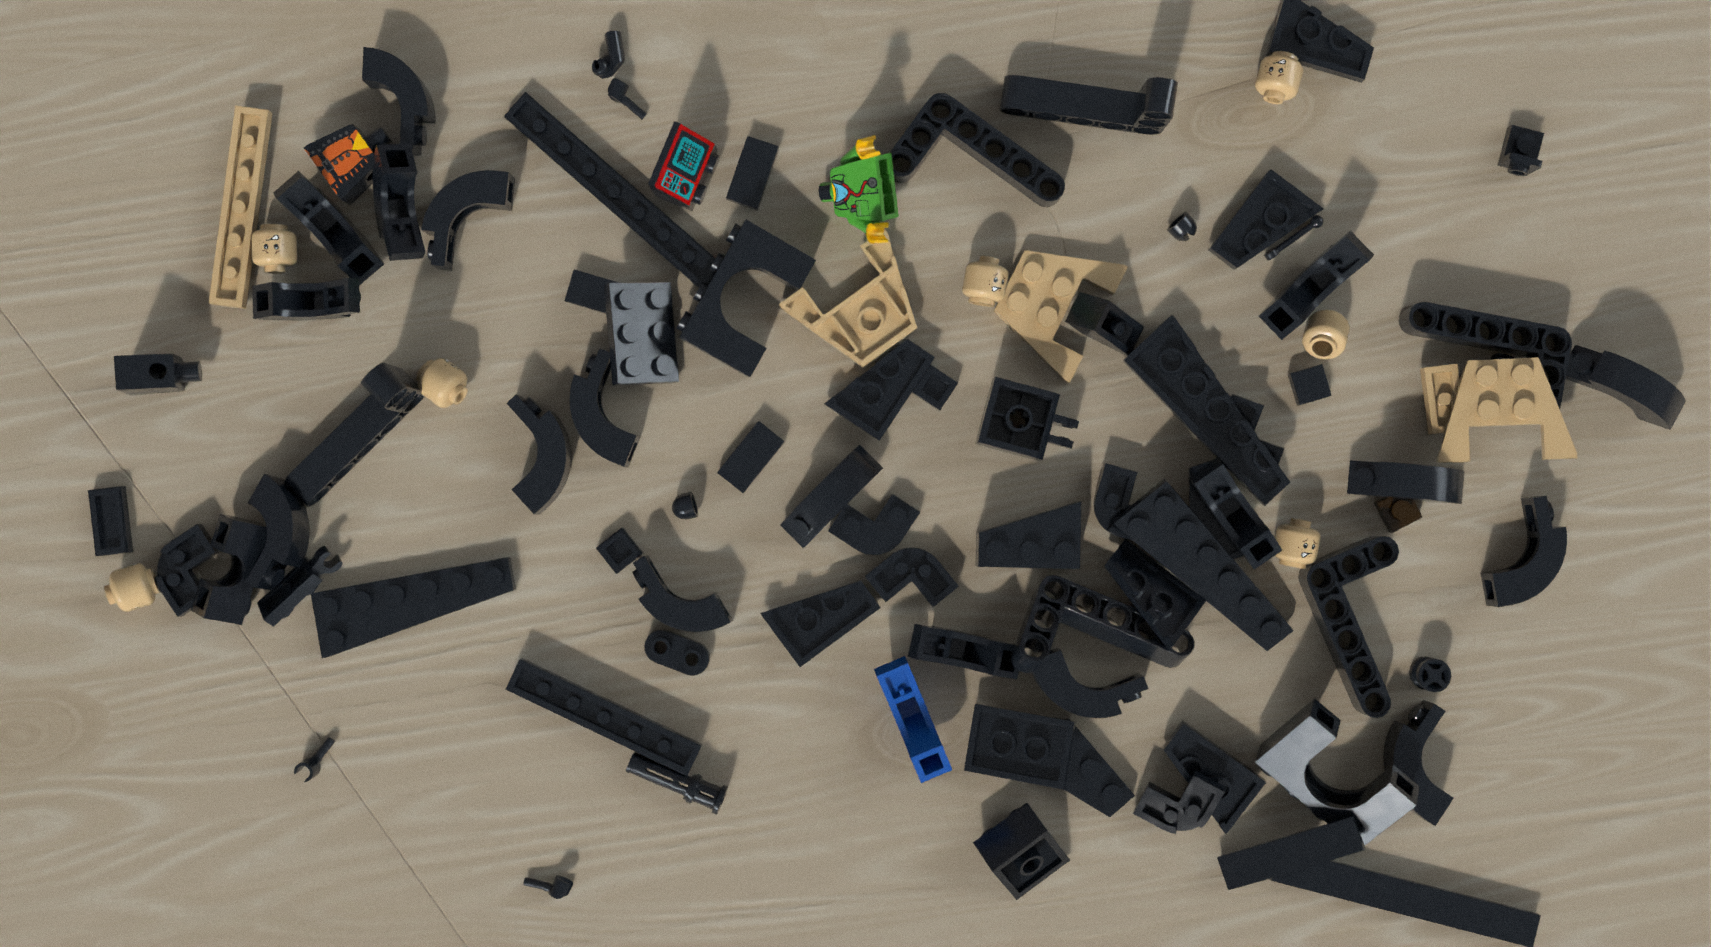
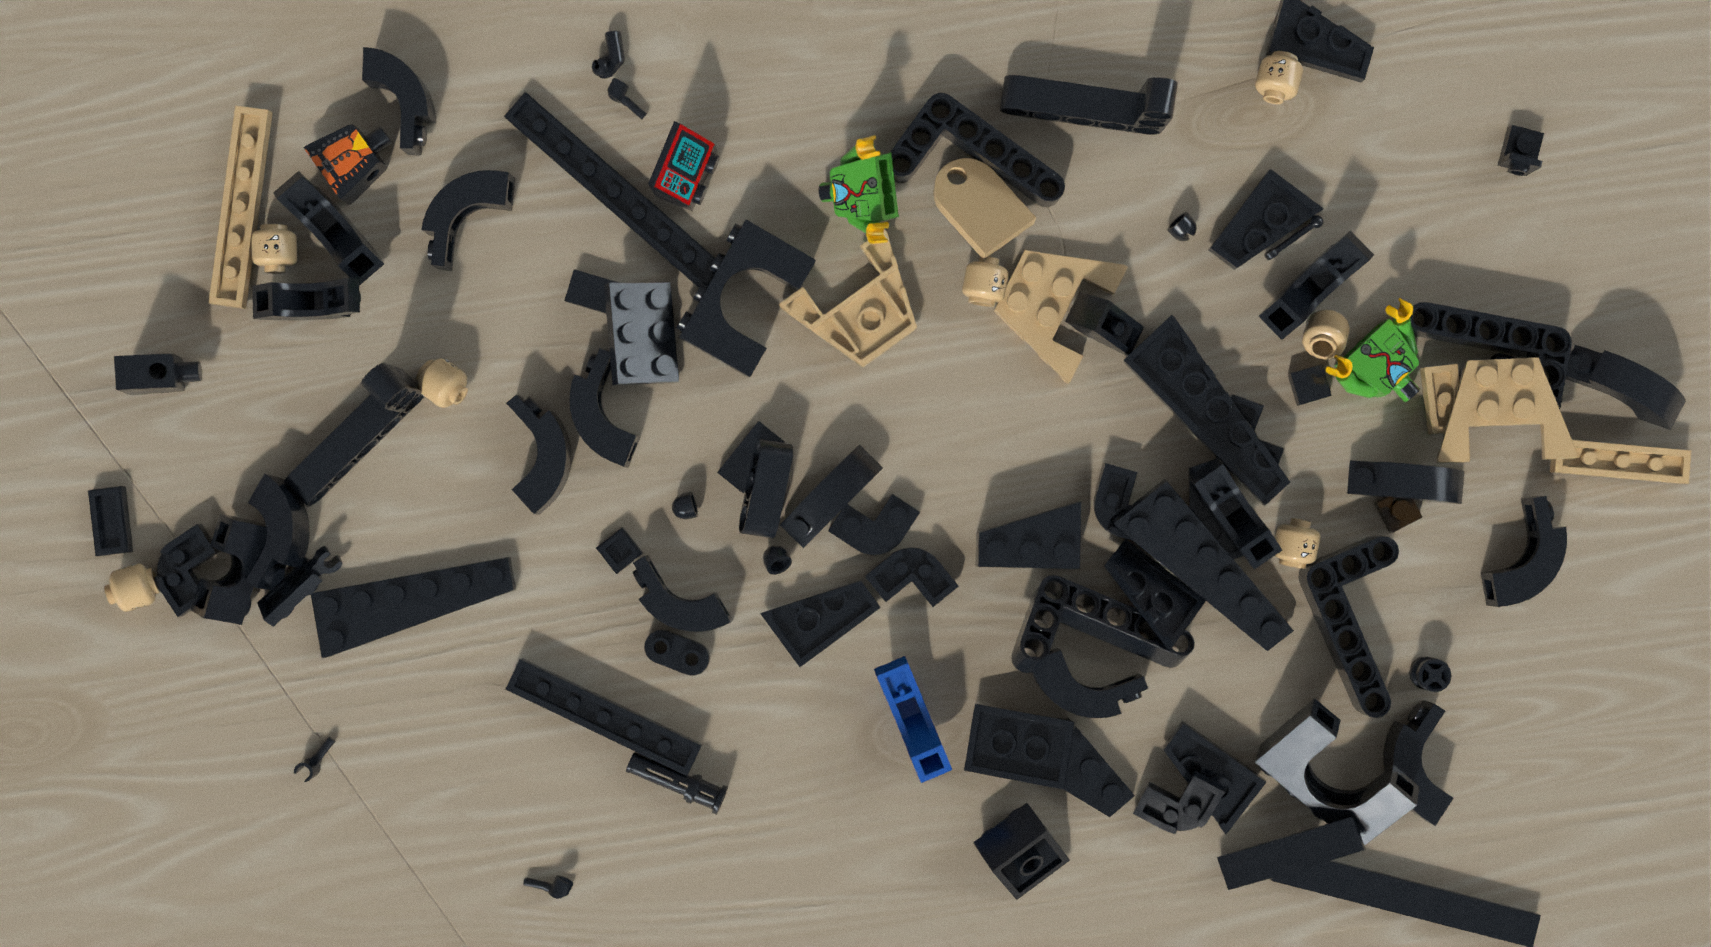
(394, 201): black arch -> none
(752, 173): black tile -> none
(765, 488): none -> black beam
(776, 560): none -> black hinge
(883, 389): black wing -> none
(935, 387): black tile -> none
(962, 650): black arch -> none
(981, 207): none -> tan tile
(1038, 410): black hinge -> none
(1381, 358): none -> bright green torso
(1626, 462): none -> tan plate

